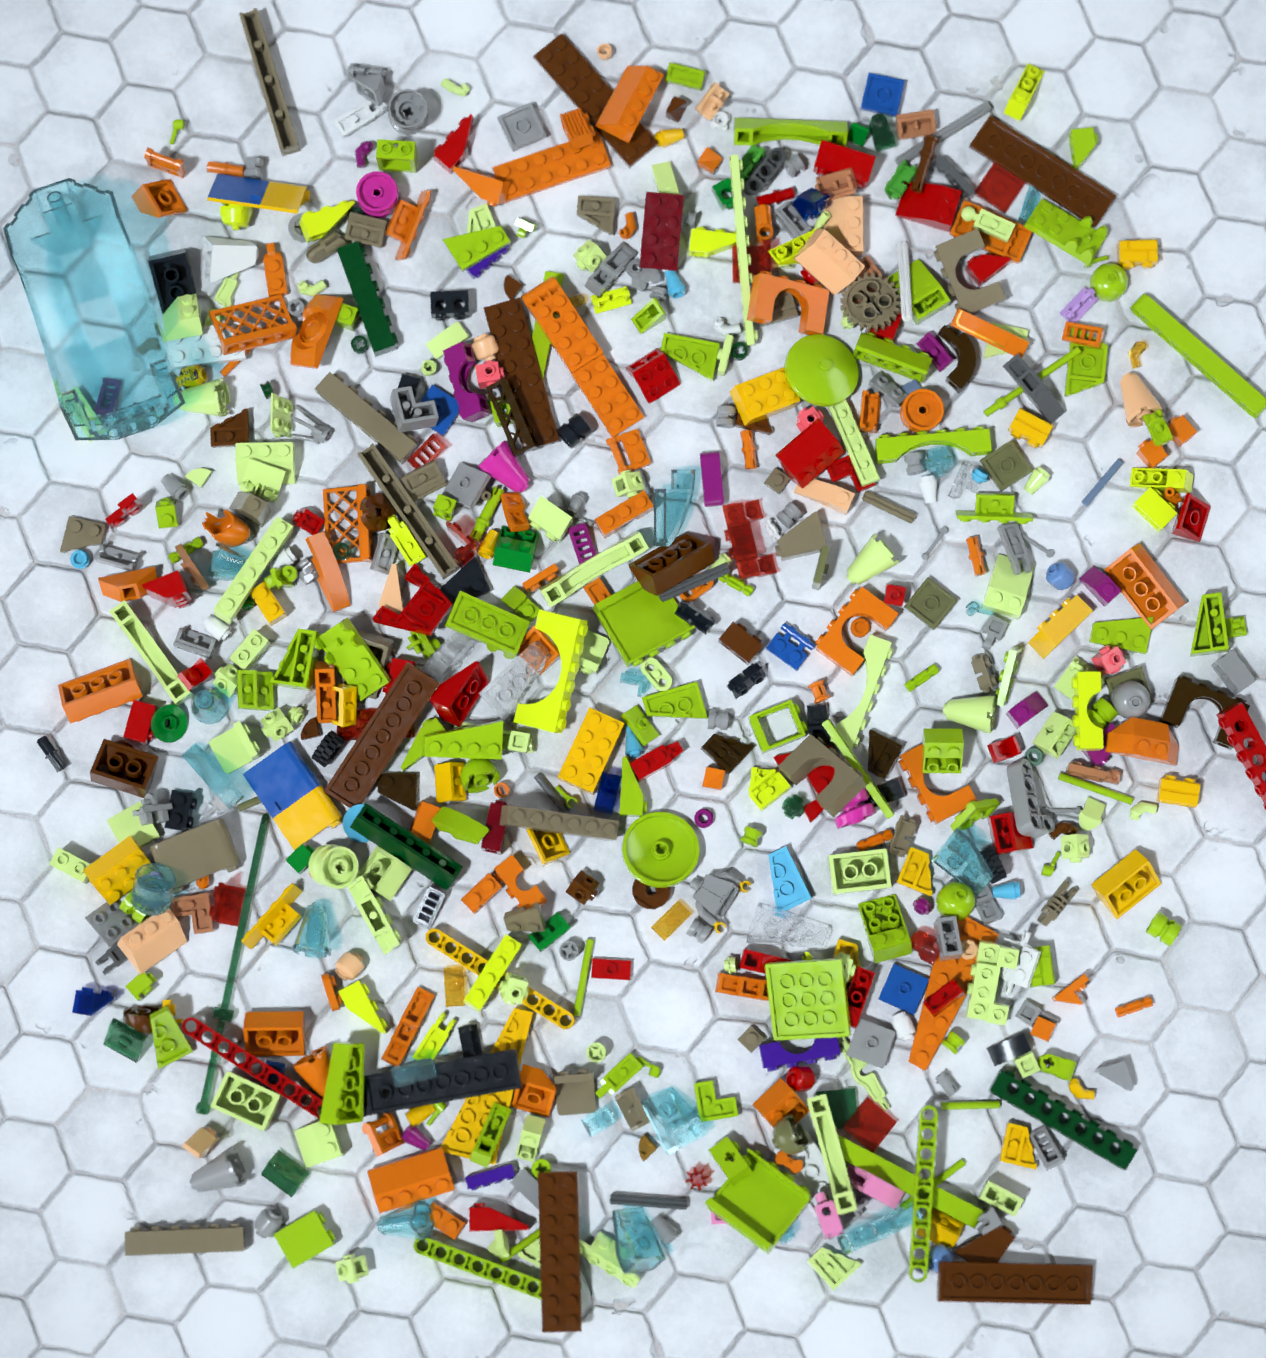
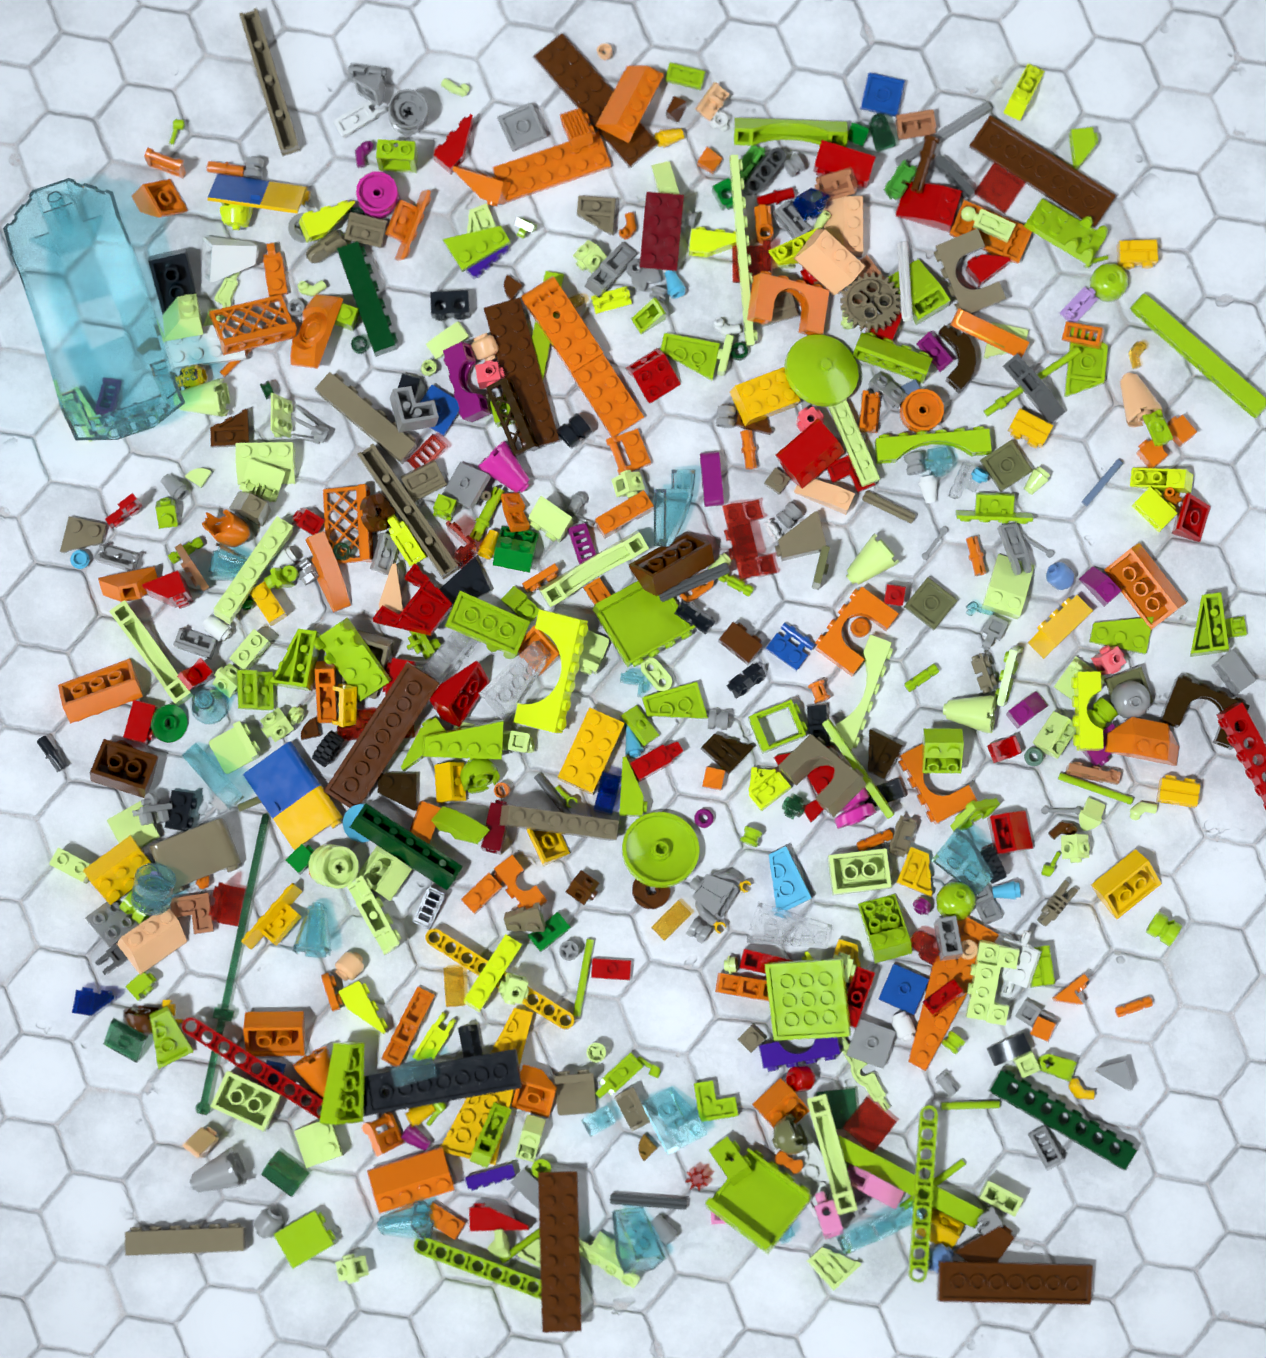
(1017, 1147): yellow wing -> none
(1025, 801): light grey beam -> none
(1030, 202): clear light blue slope -> none

